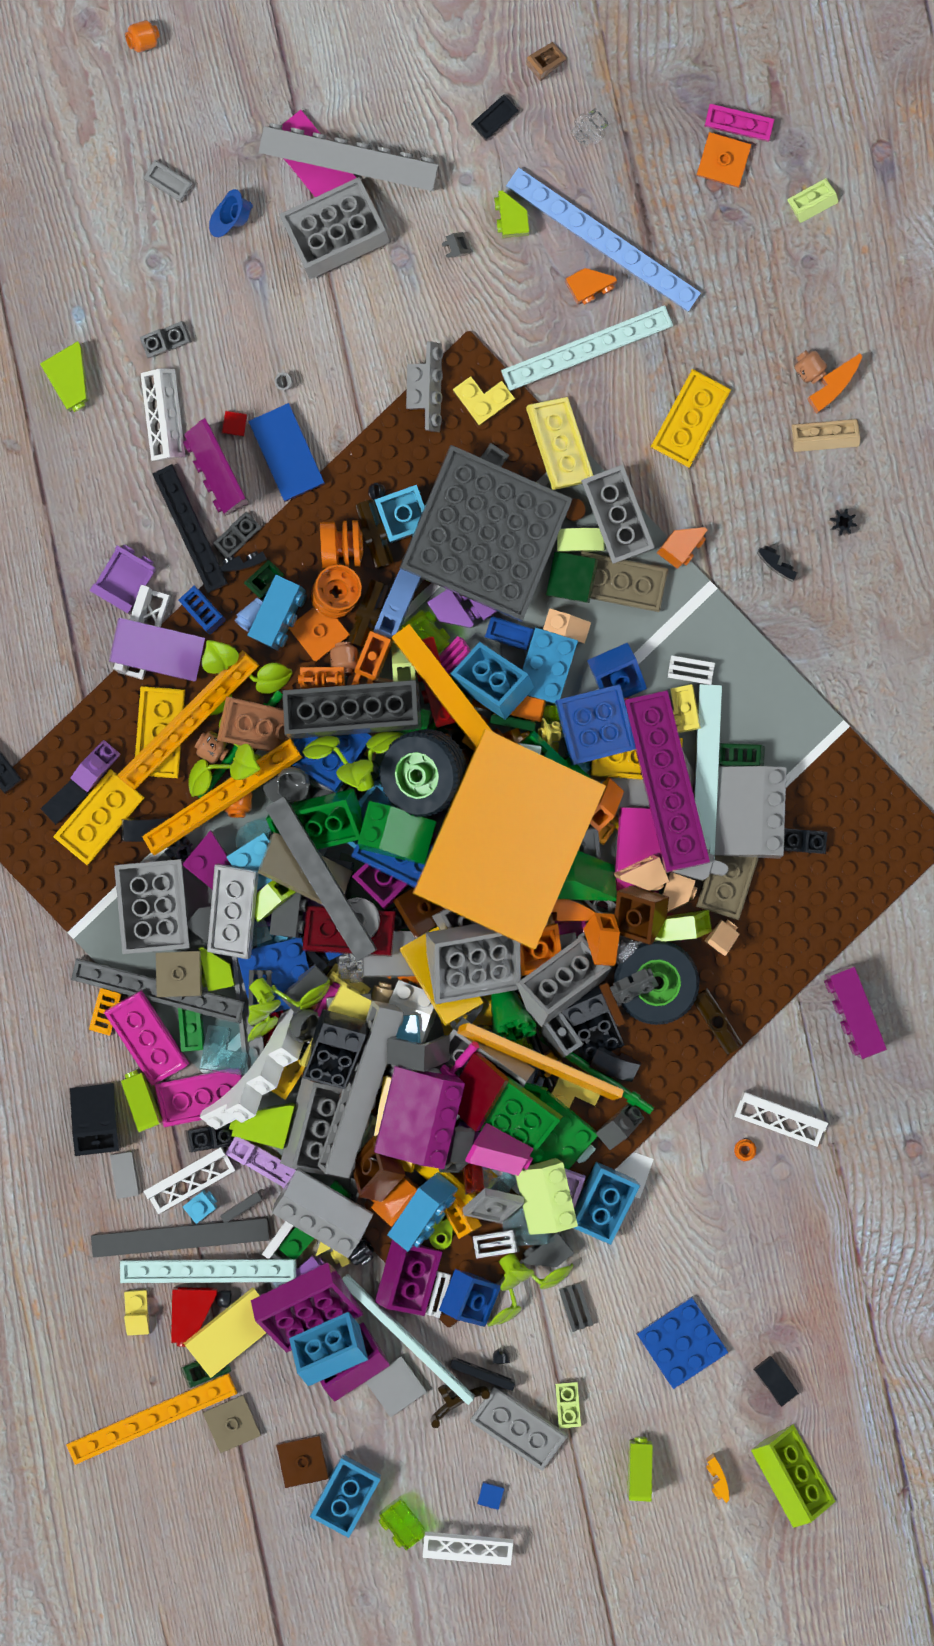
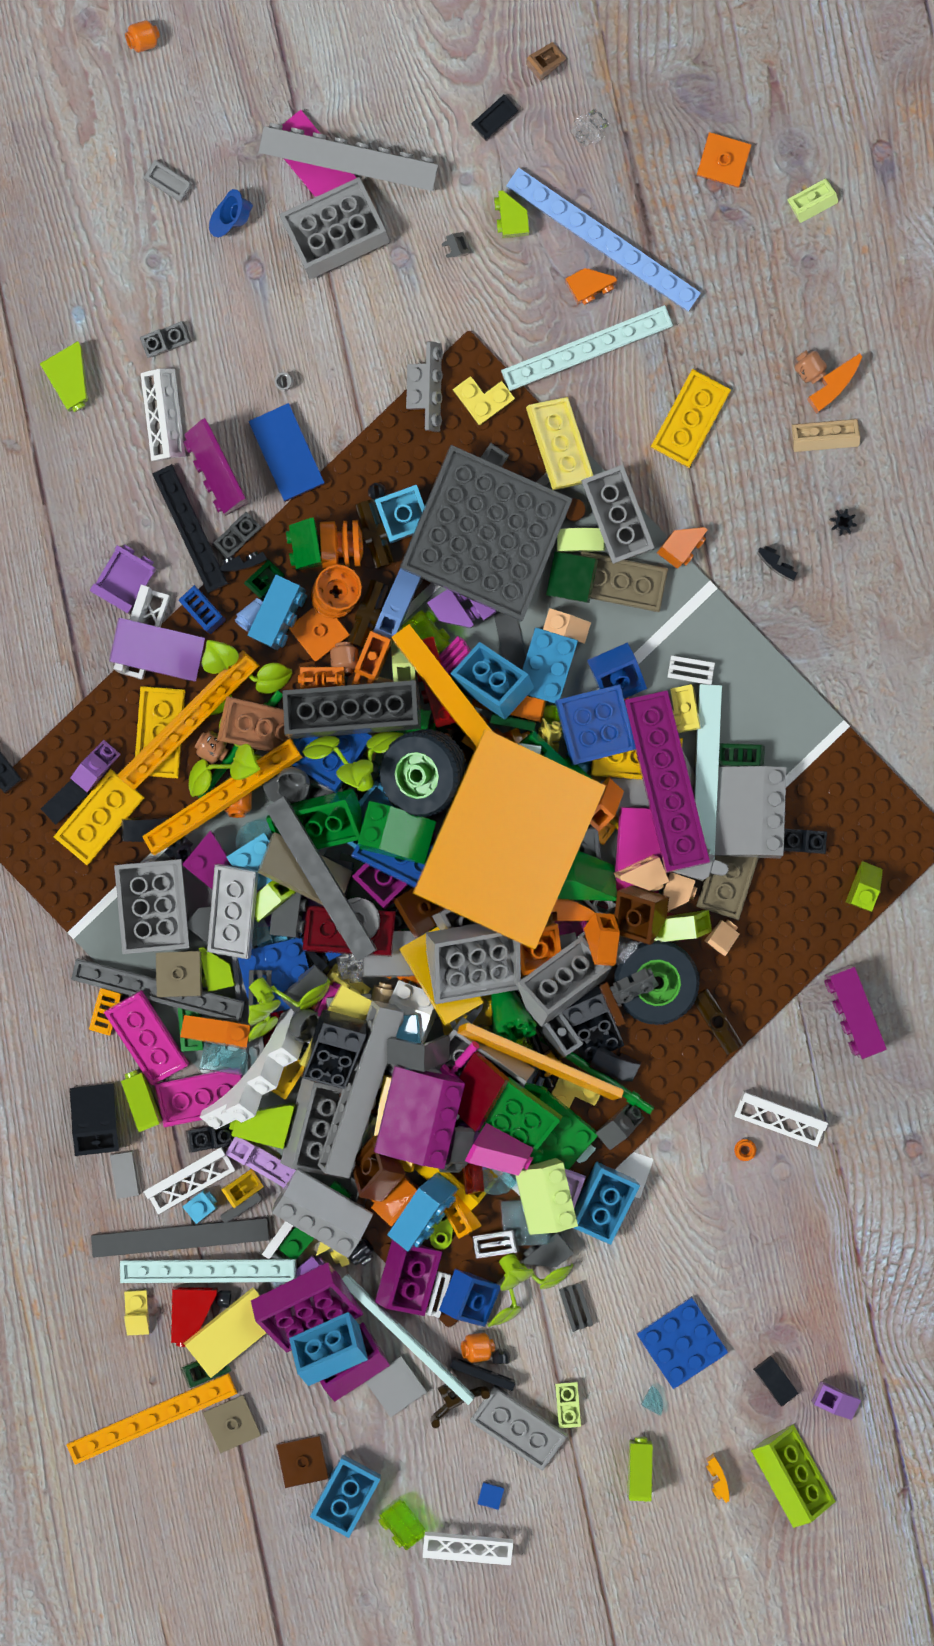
(215, 1031): none -> orange slope
(234, 423): red tile -> none
(242, 1188): none -> yellow slope
(305, 544): none -> green slope
(477, 1347): none -> orange head
(493, 1205): light grey tile -> none
(509, 633): blue tile -> none
(653, 1401): none -> clear light blue tile
(739, 122): dark pink plate -> none
(835, 1401): none -> medium lavender slope
(865, 887): none -> lime slope

